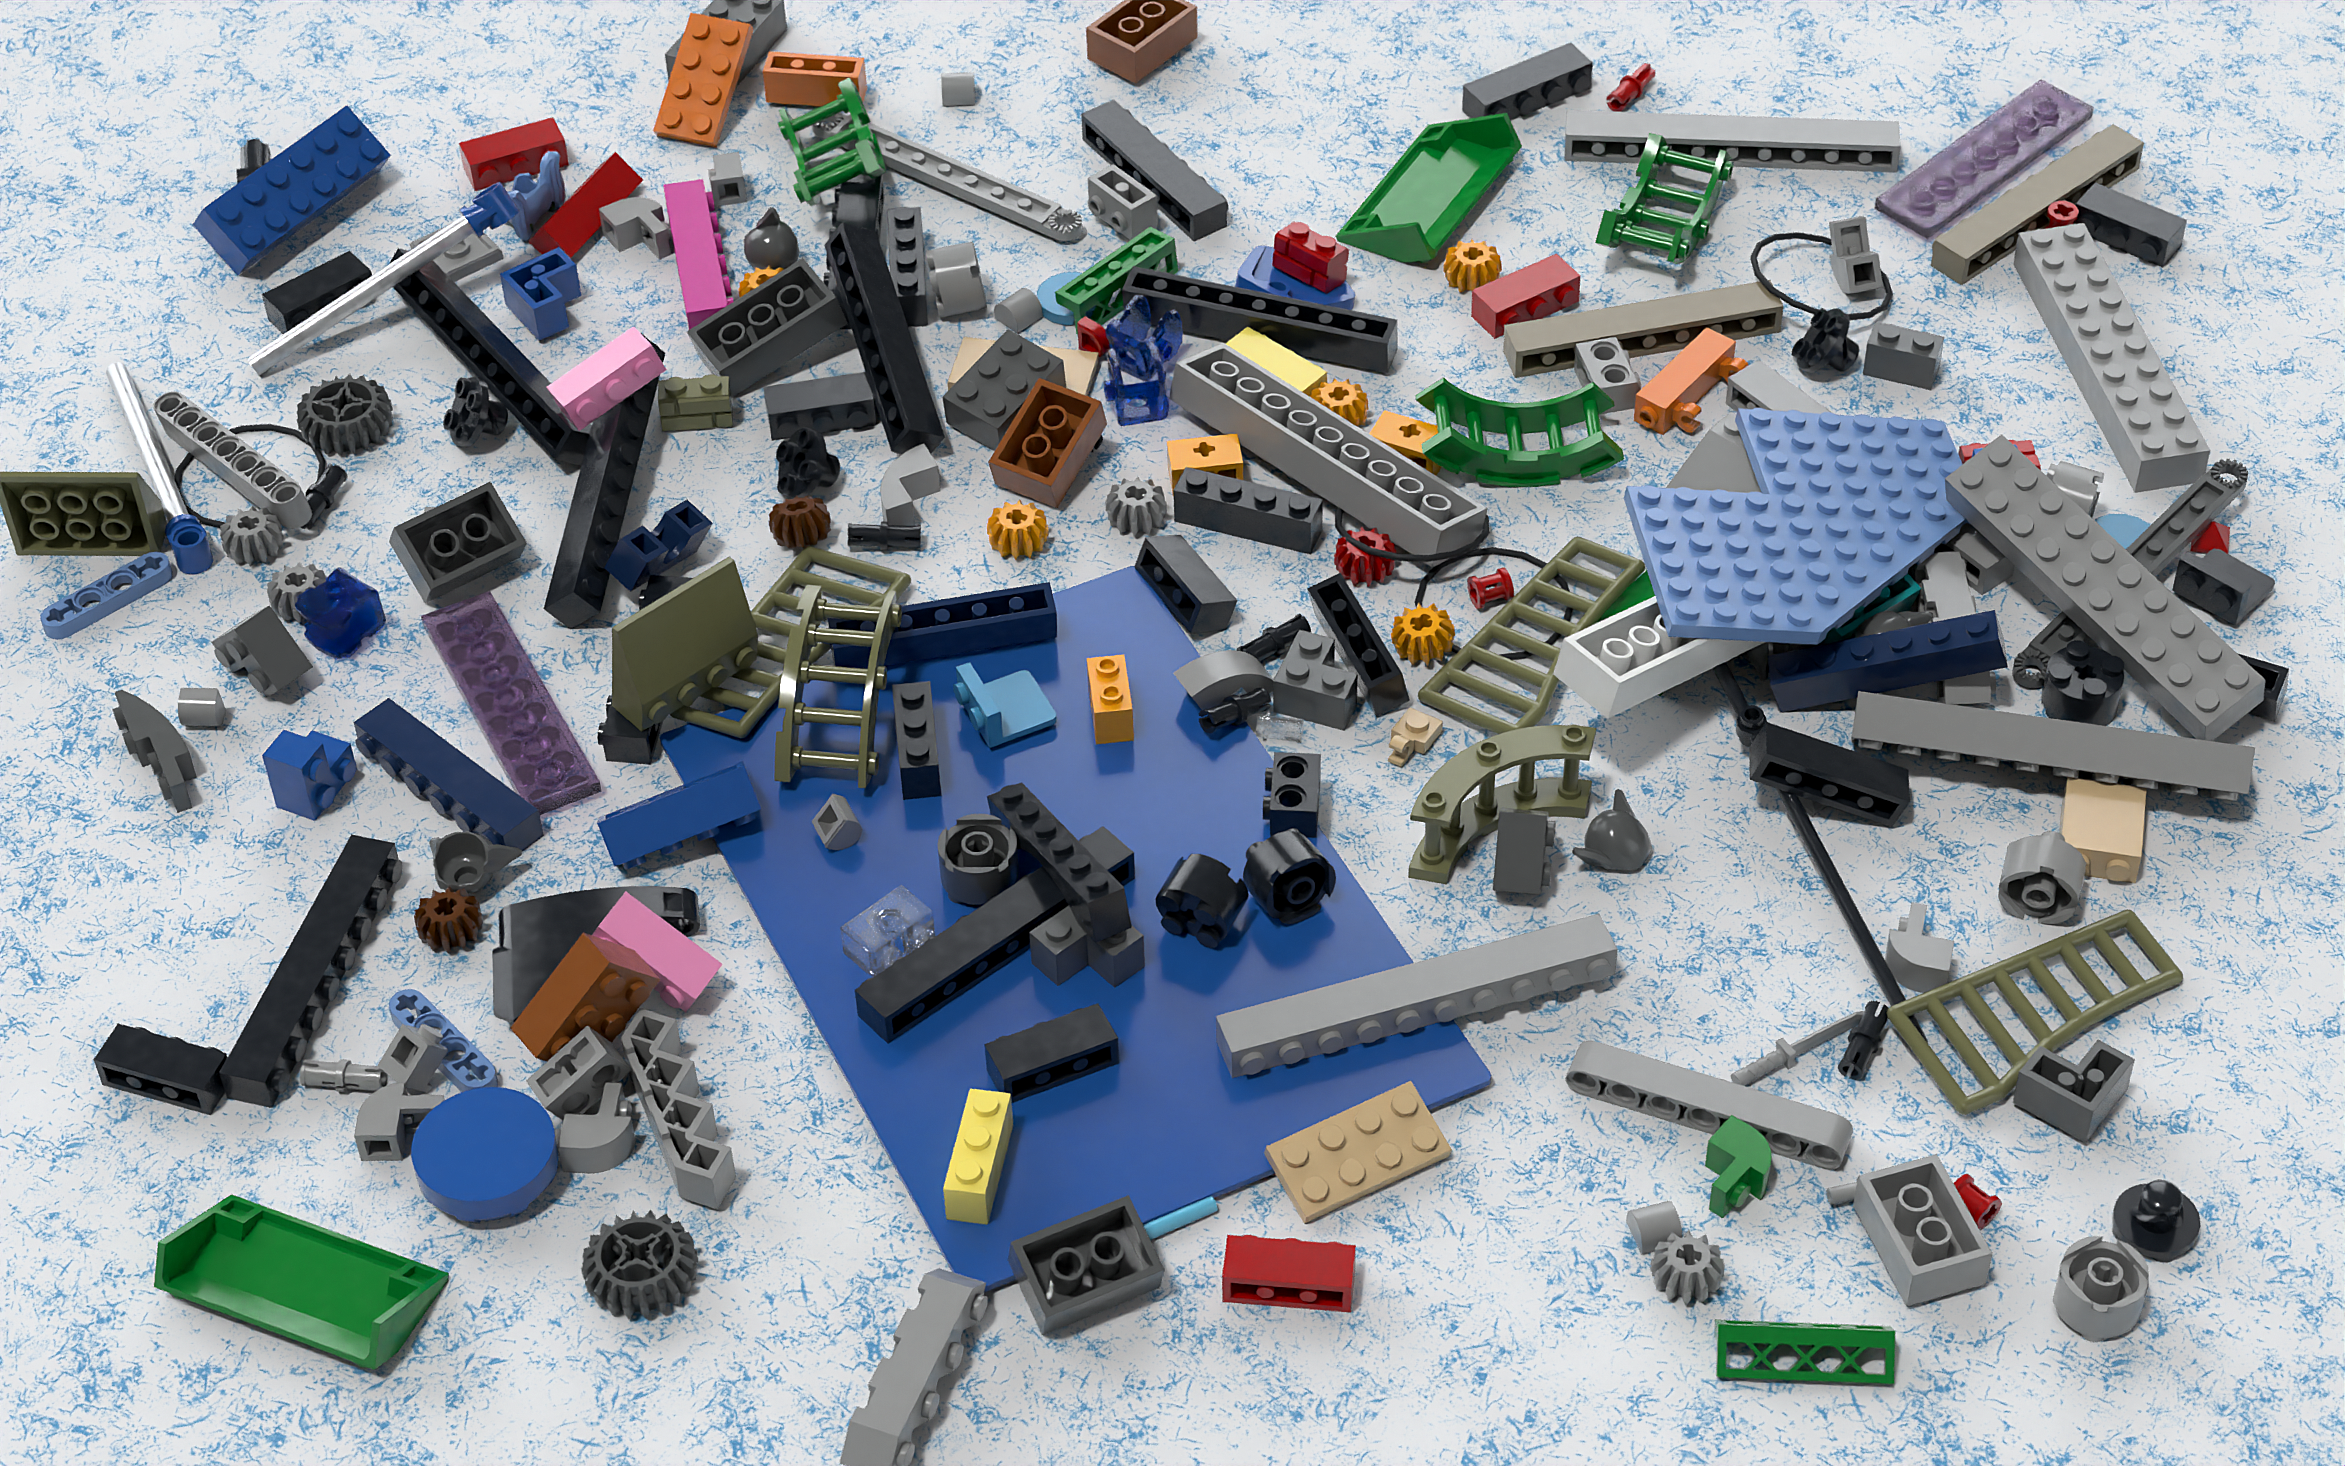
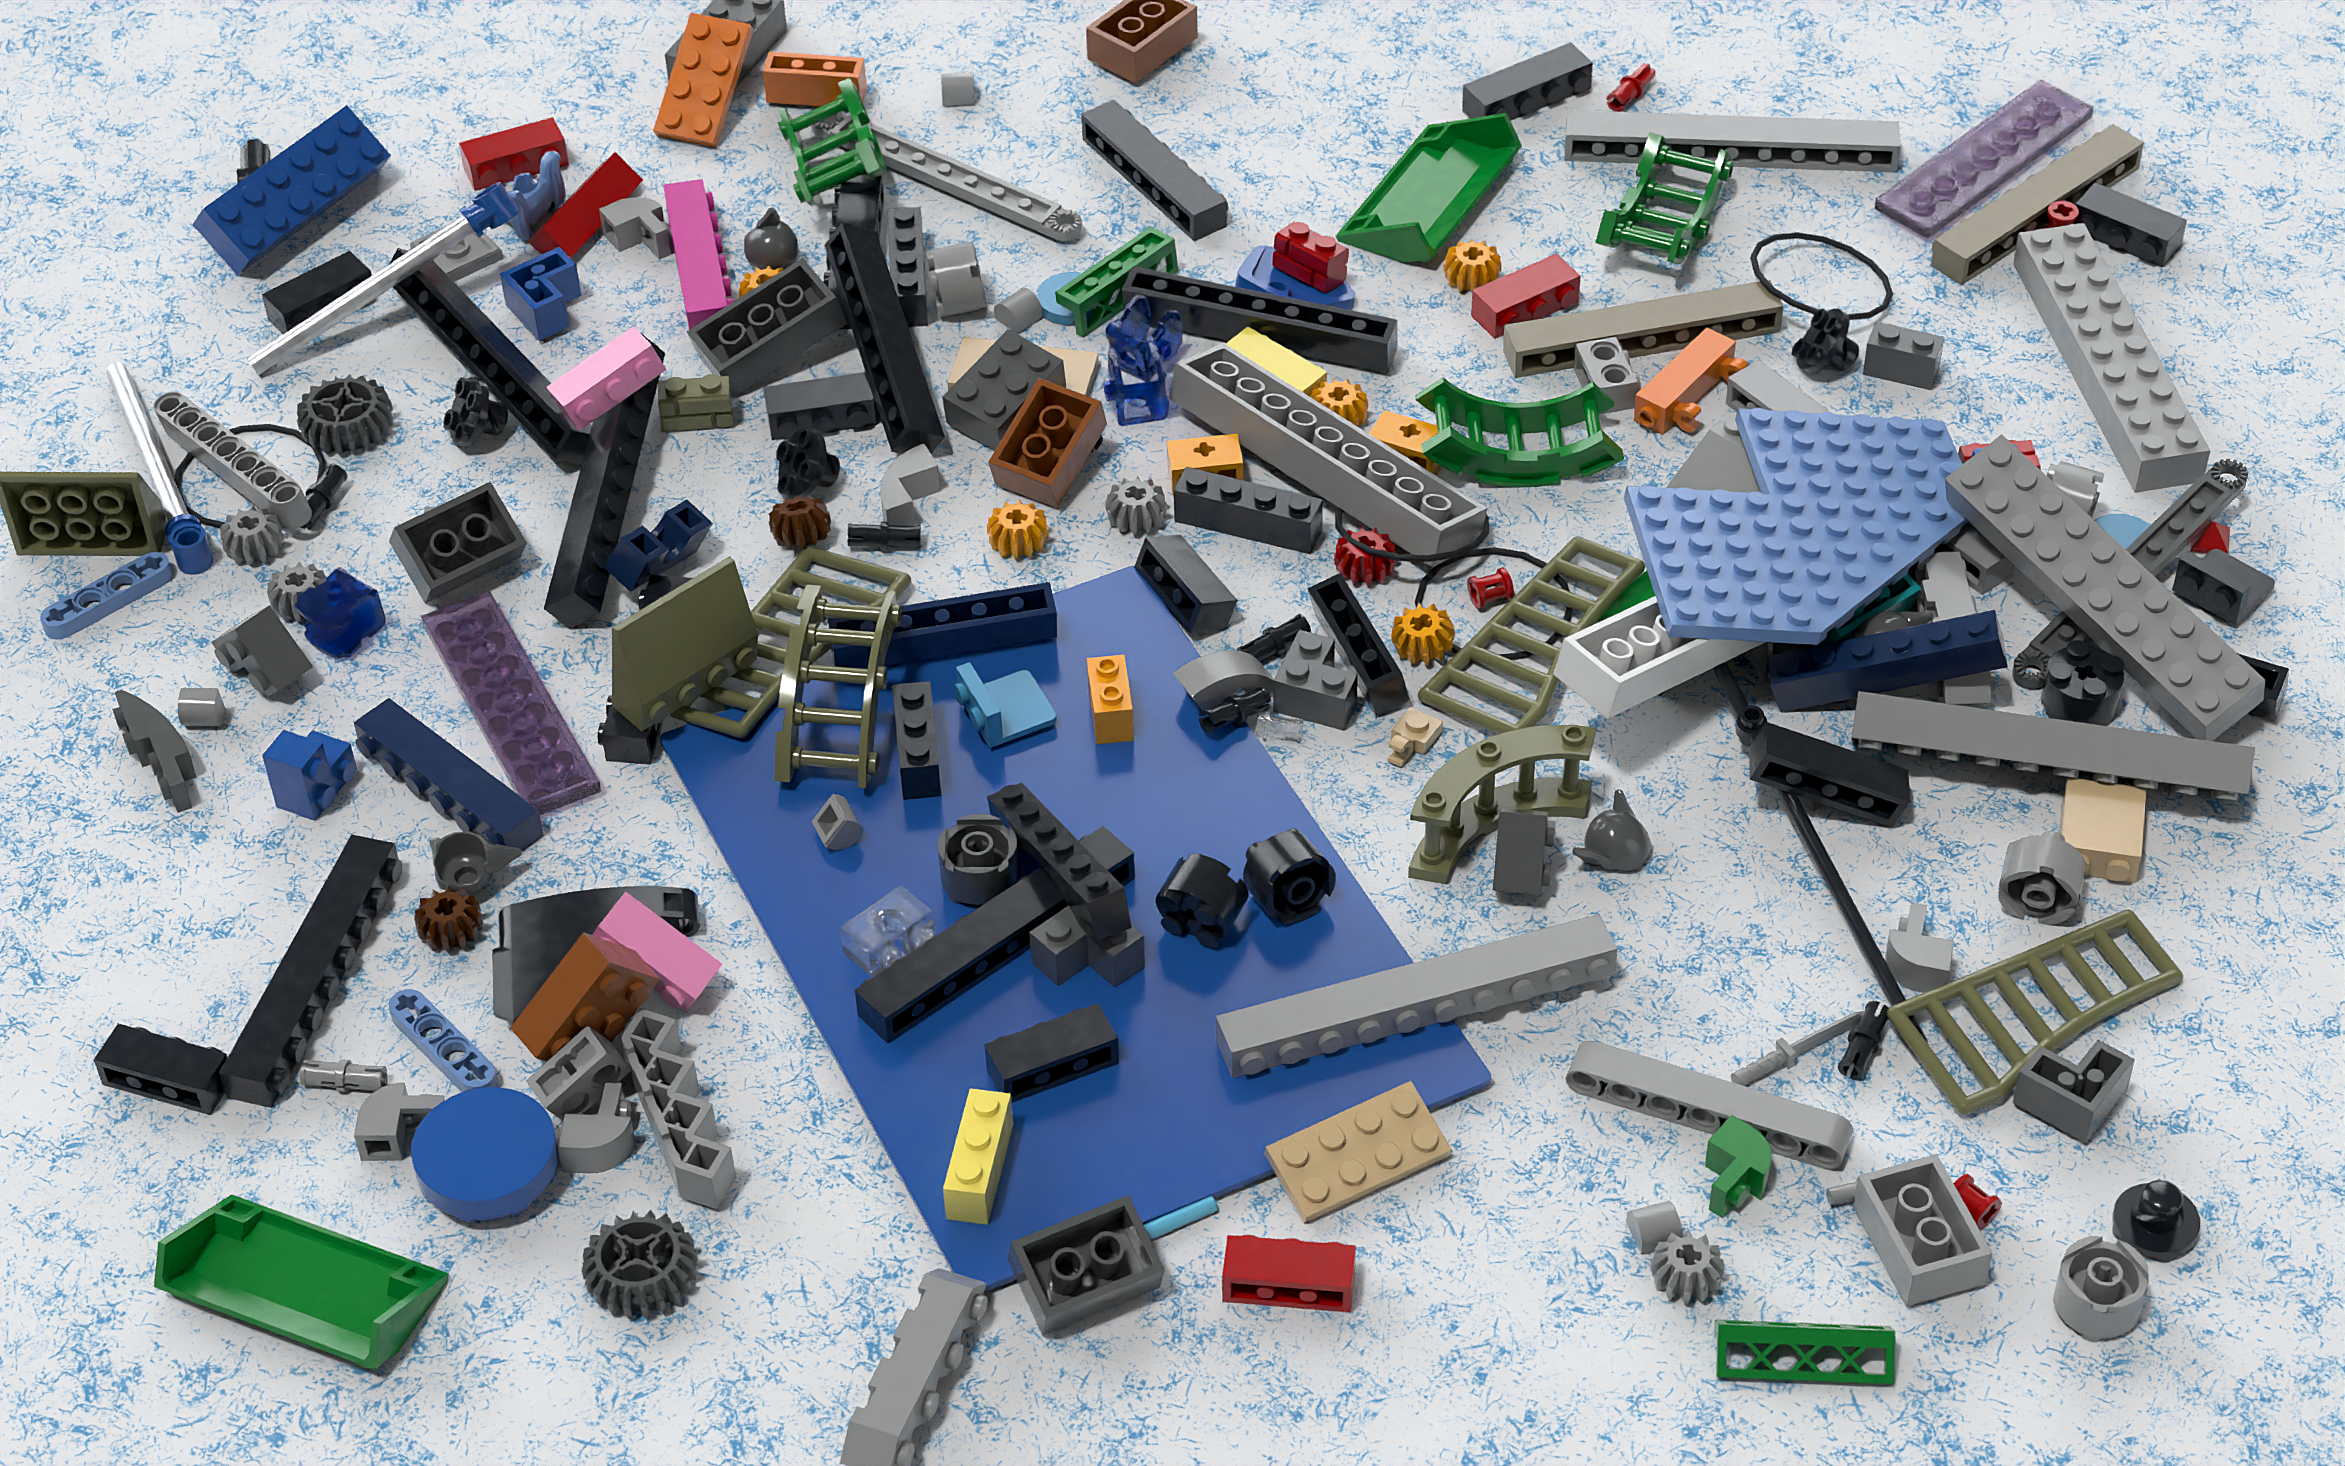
(414, 1056): light grey brick -> none
(678, 815): blue slope -> none
(727, 180): light grey brick -> none
(1092, 337): red tile -> none
(1122, 201): light grey brick -> none
(1294, 793): black brick -> none
(1852, 261): light grey brick -> none

